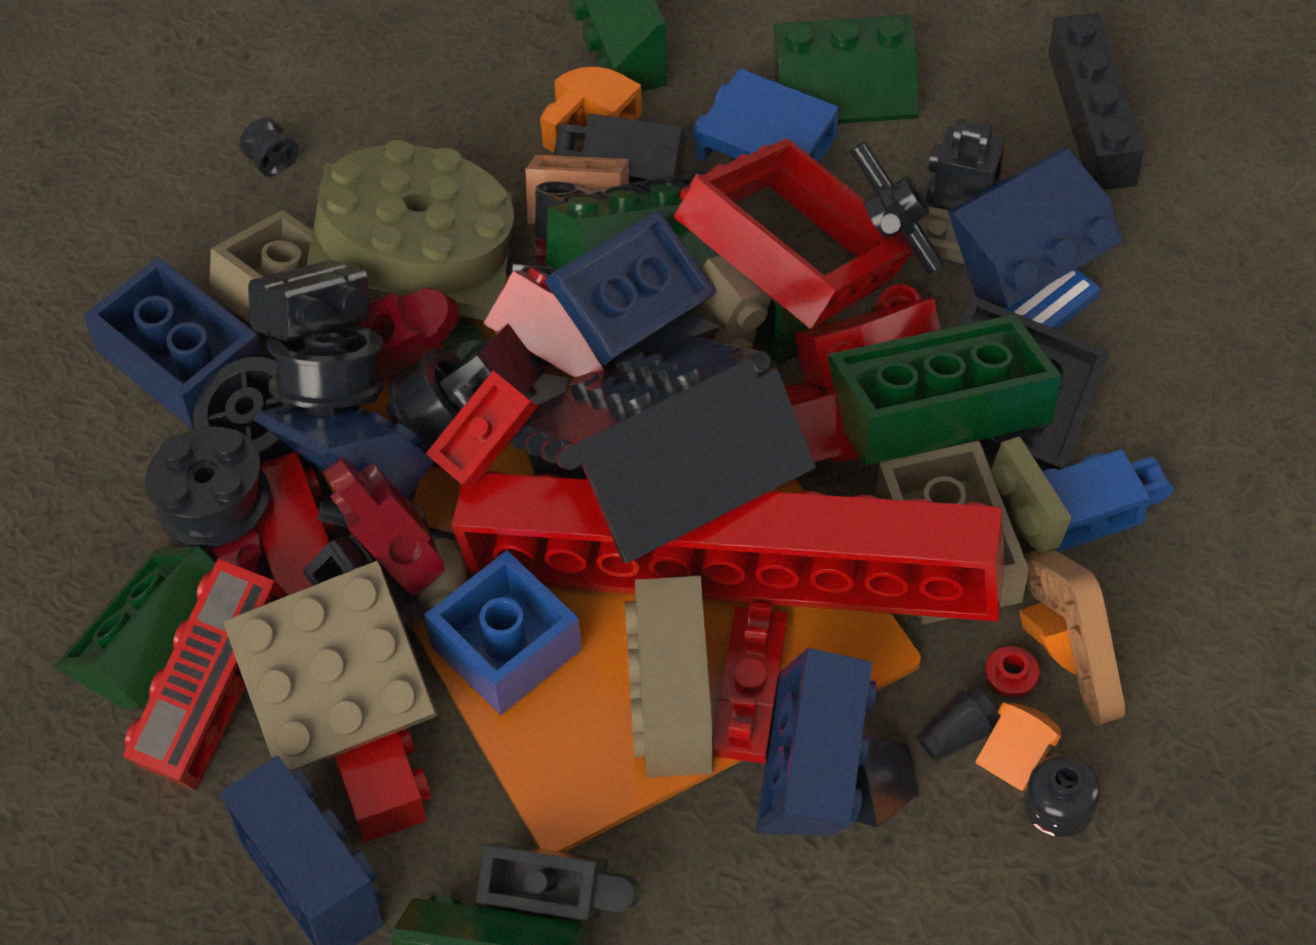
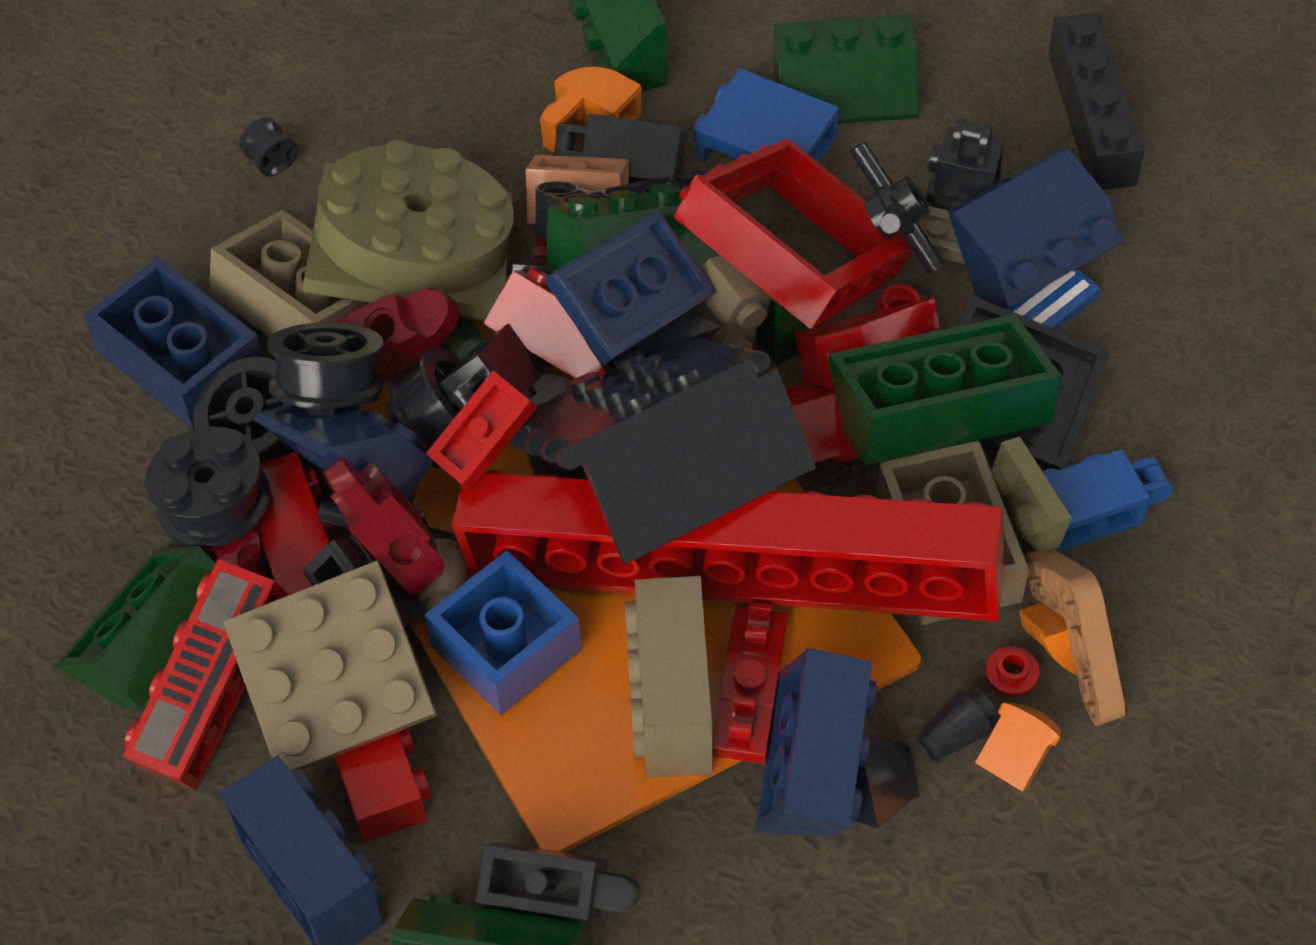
(308, 300): black brick -> none
(1061, 795): black head -> none

